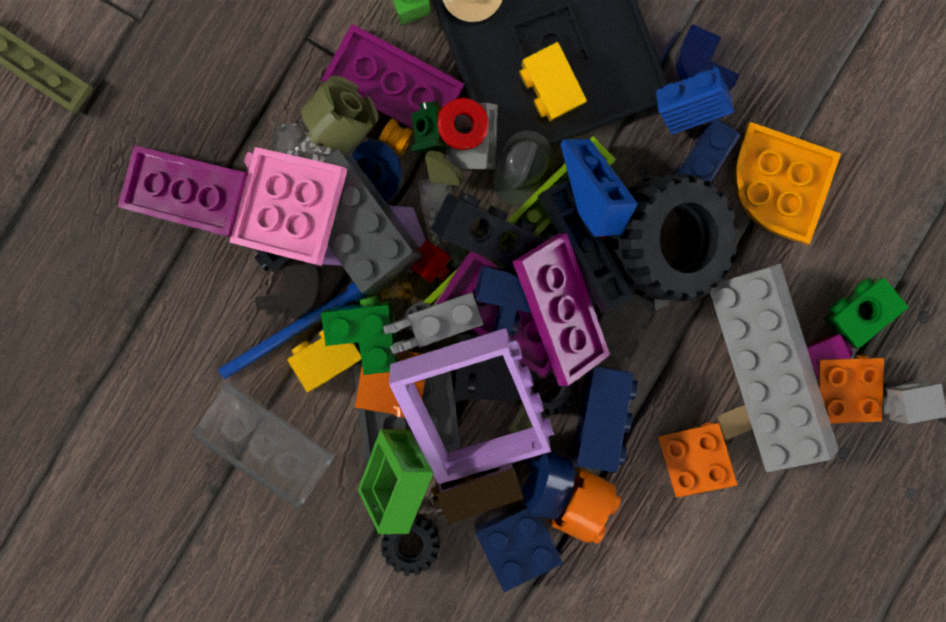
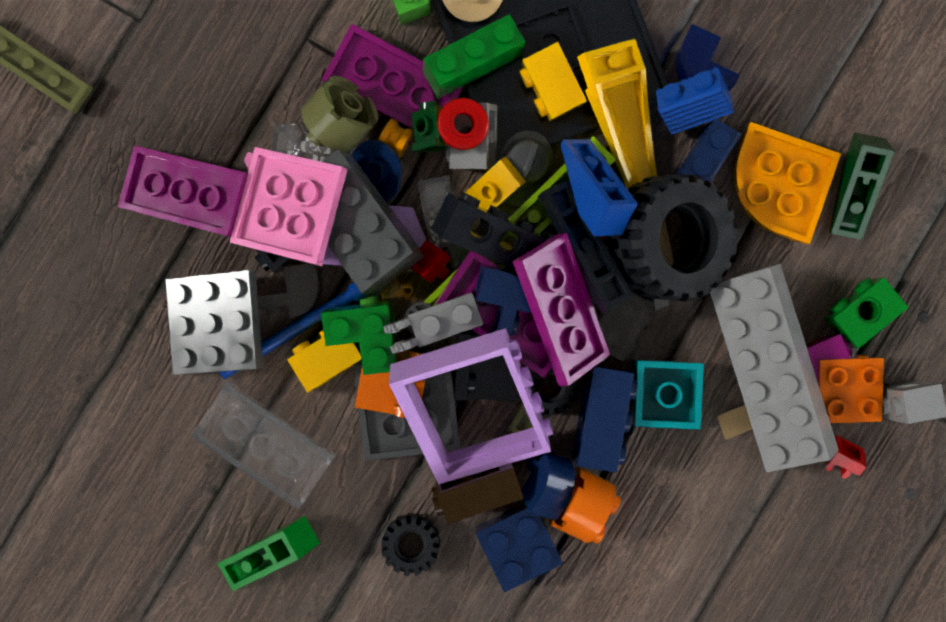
(214, 323): none -> plate
(269, 553): none -> green slope
(393, 457): bright green window -> none
(441, 170): olive tile -> none
(473, 56): none -> green brick
(497, 184): none -> yellow plate
(621, 106): none -> yellow plate
(667, 394): none -> teal brick
(698, 460): orange hinge -> none
(848, 457): none -> red tile
(860, 184): none -> dark green slope

